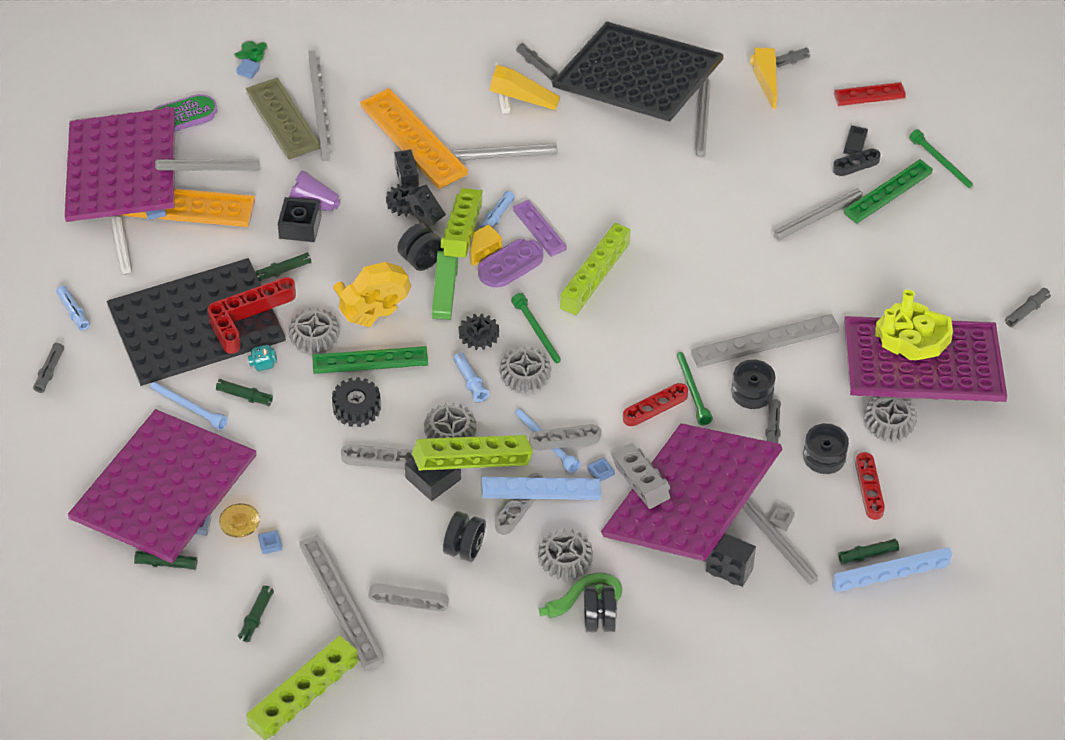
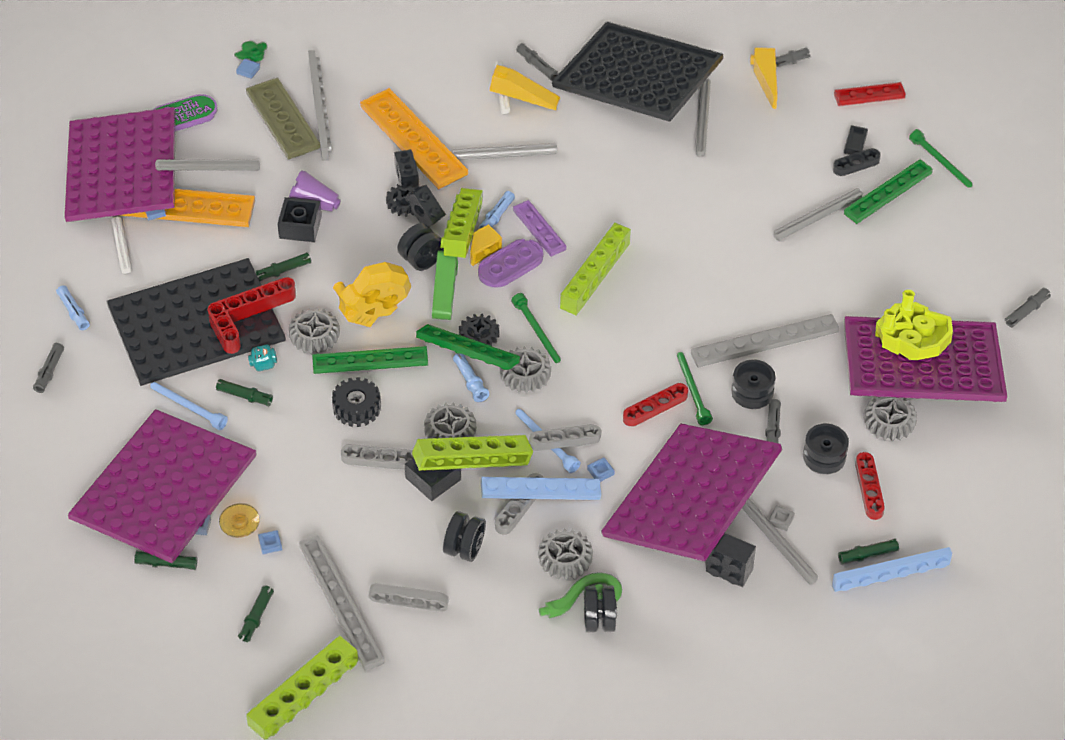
(468, 347): none -> green plate
(641, 475): light grey brick -> none

